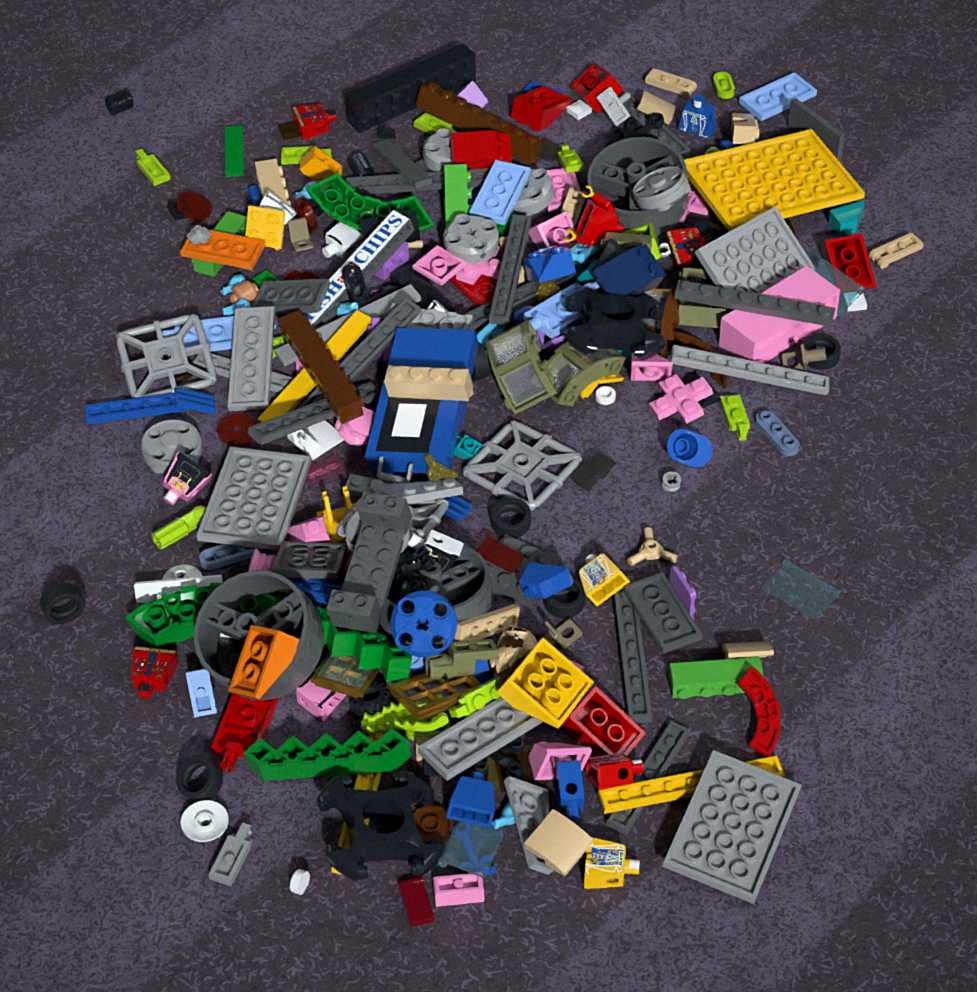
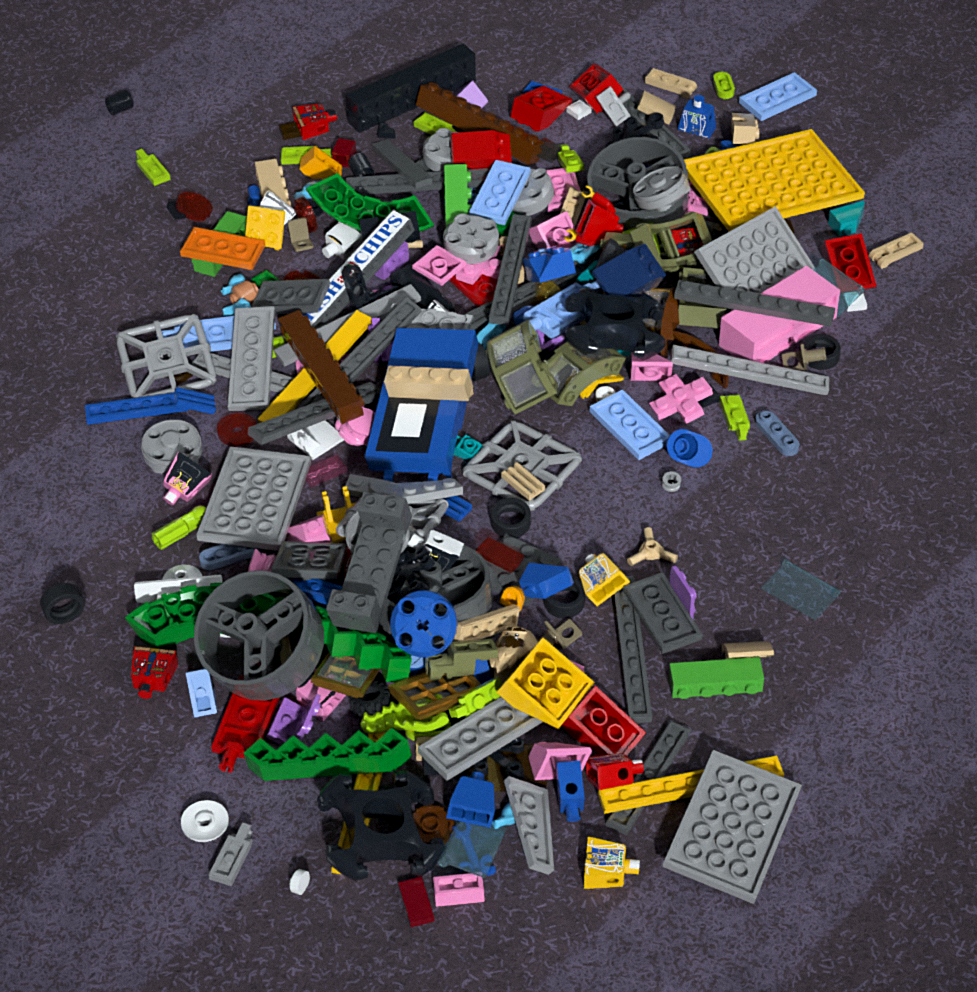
(185, 773): black tyre -> none
(198, 235): light grey plant -> none
(234, 151): green tile -> none
(262, 661): orange slope -> none
(292, 720): none -> medium lavender bracket
(343, 151): none -> dark red brick
(346, 308): medium azure animal -> none
(390, 477): light grey piece -> none
(437, 470): clear yellow animal -> none
(511, 596): none -> light orange tile
(525, 478): none -> tan tile
(558, 842): tan slope -> none
(592, 470): clear smoke slope -> none
(630, 424): none -> light blue plate
(674, 263): none -> olive window
(766, 711): red tile -> none
(804, 118): dark grey tile -> none

